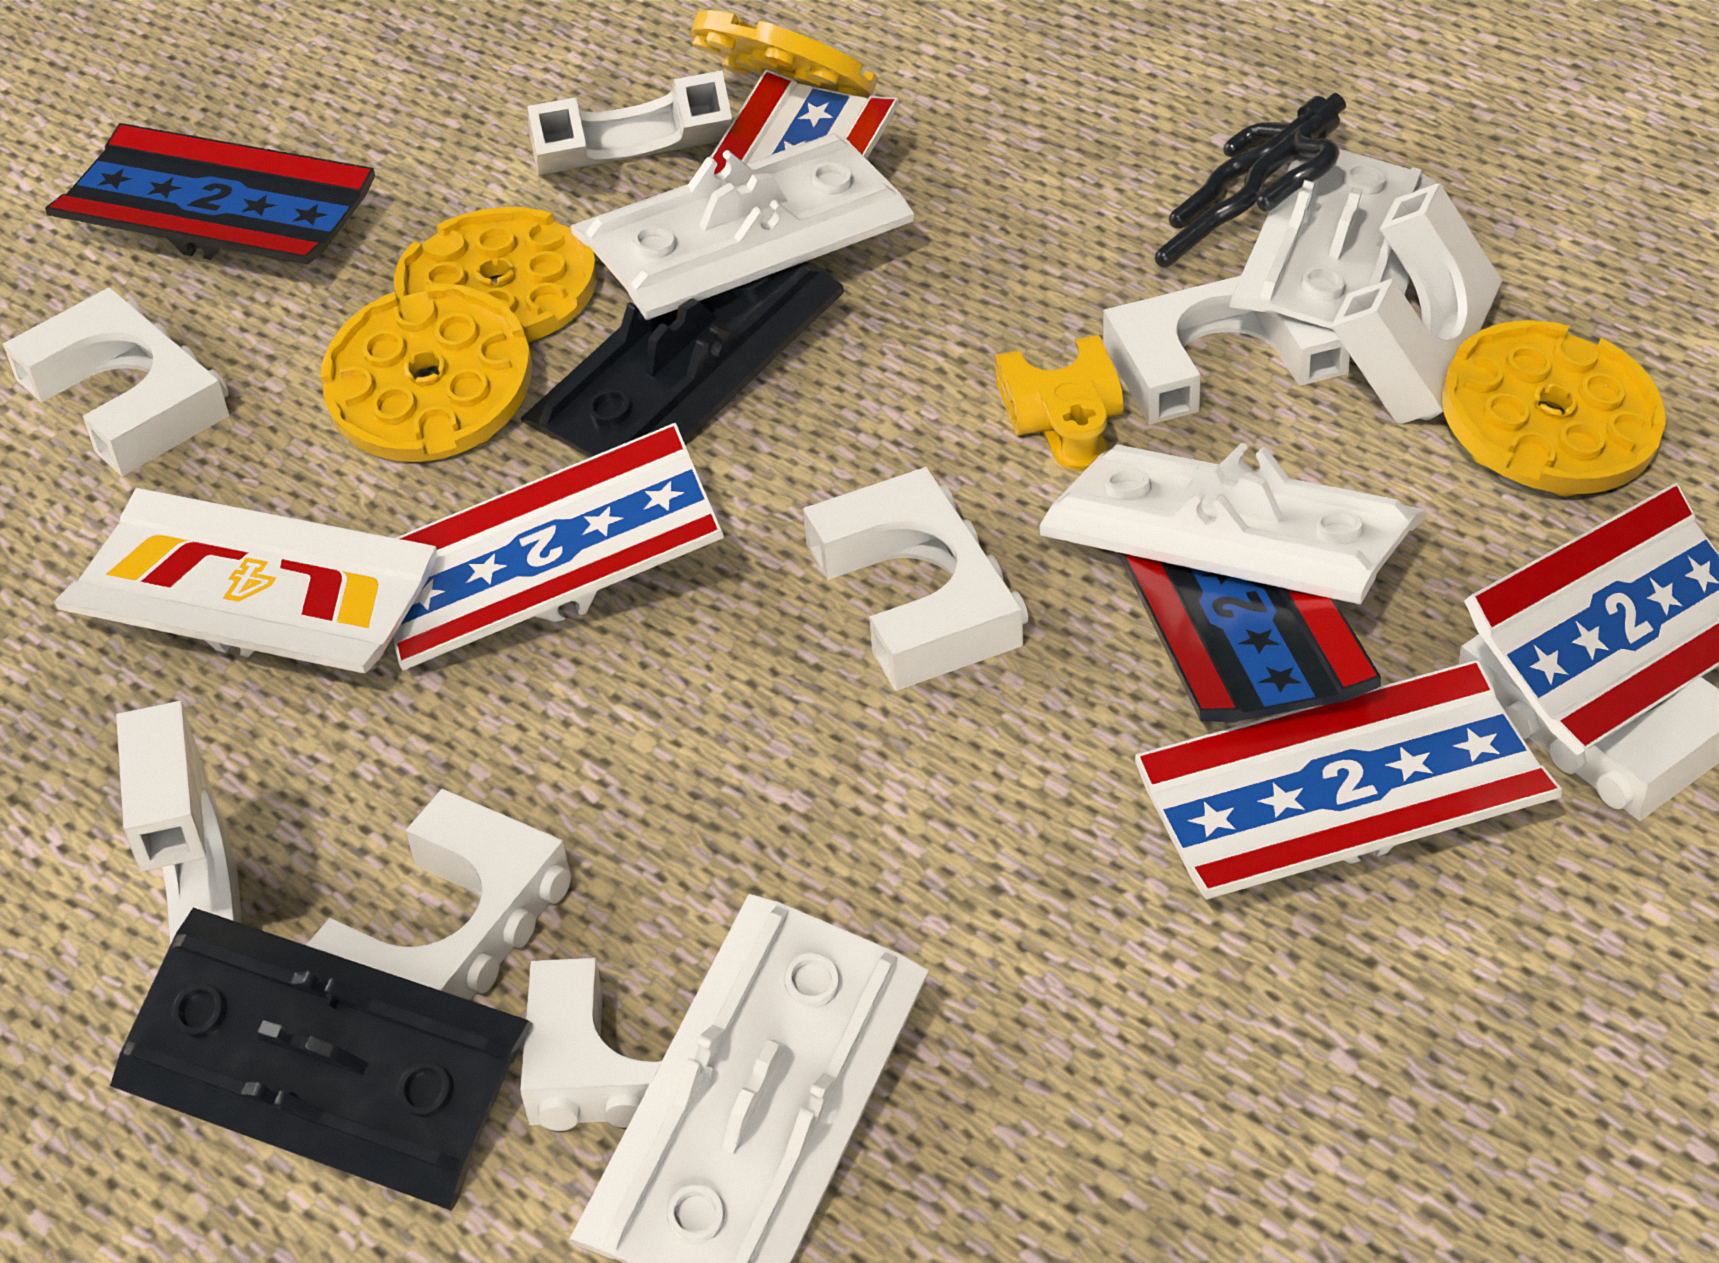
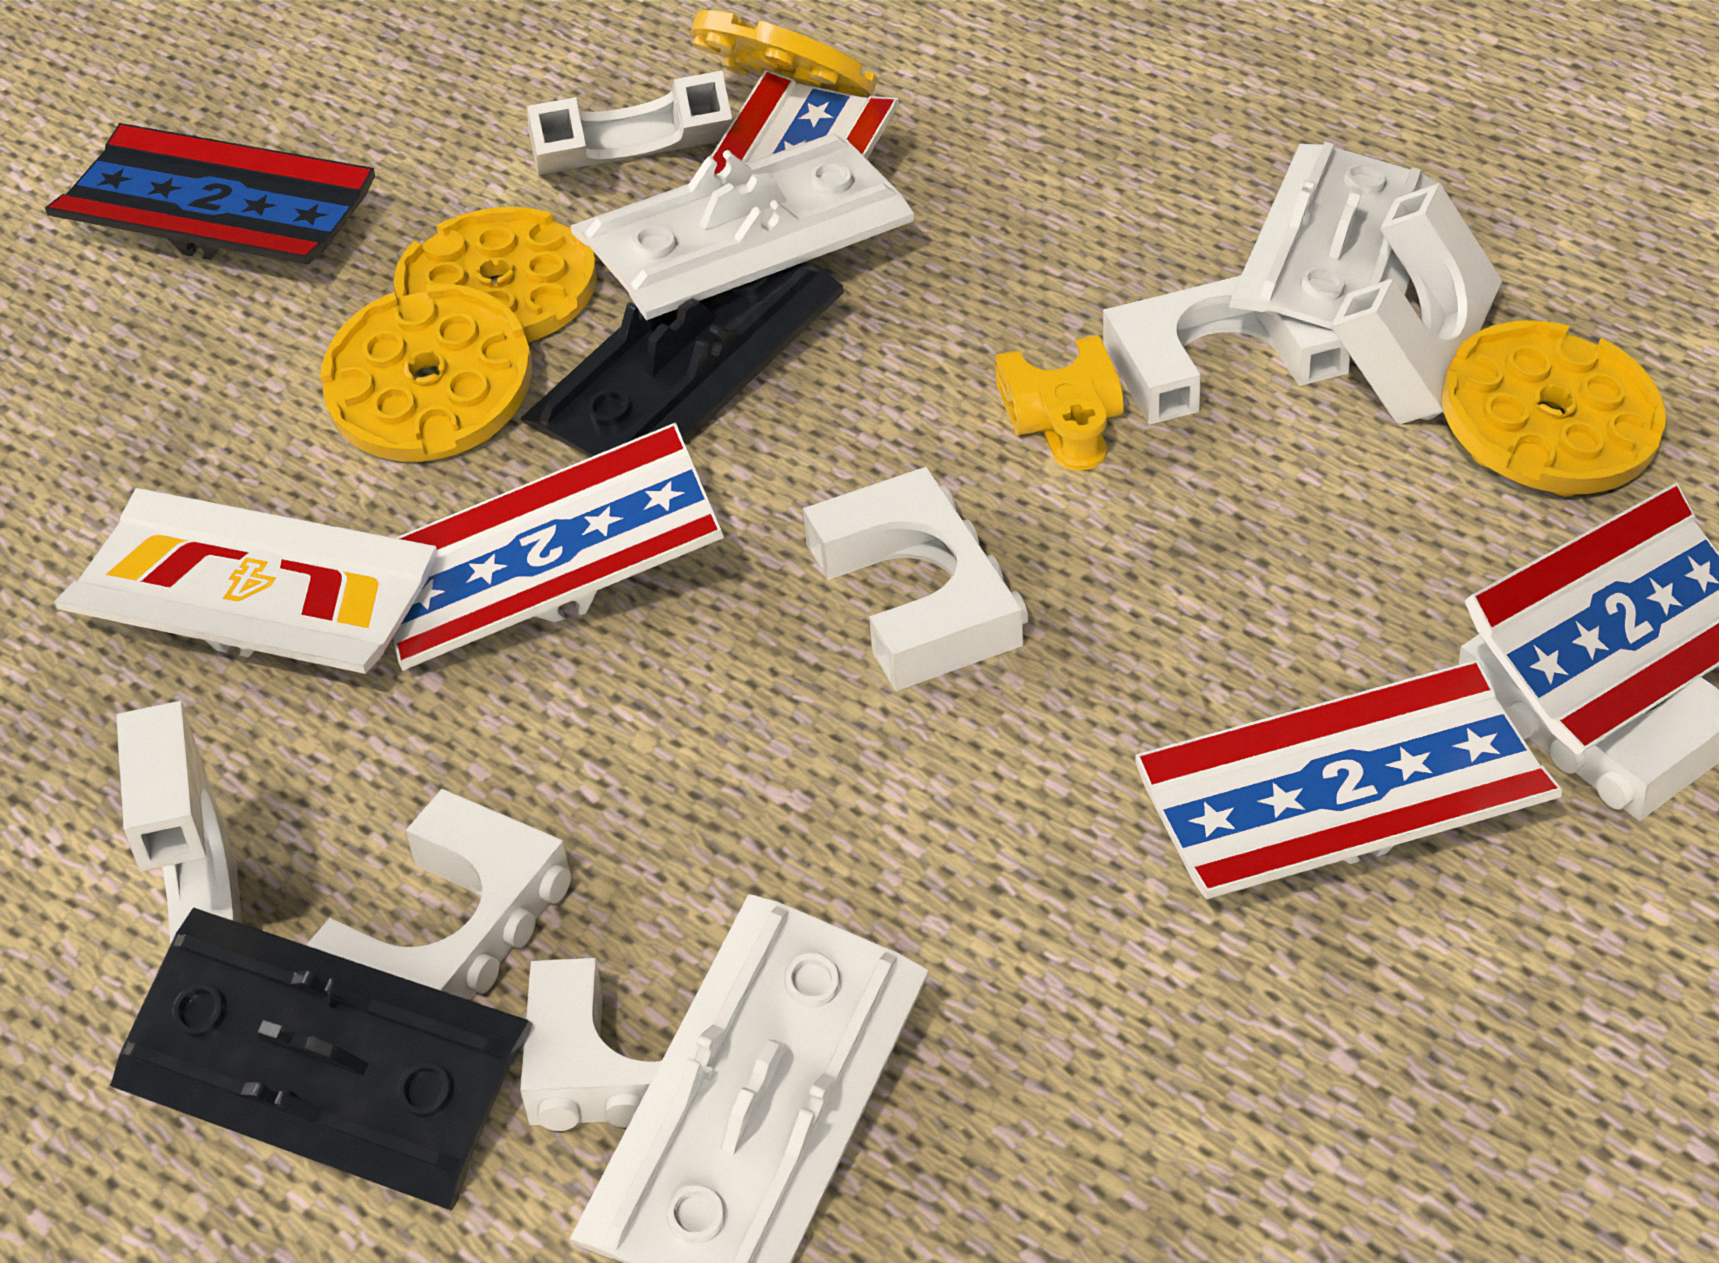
(108, 334): white arch -> none
(1233, 520): white hinge -> none
(1250, 644): hinge -> none
(1282, 141): black plant -> none

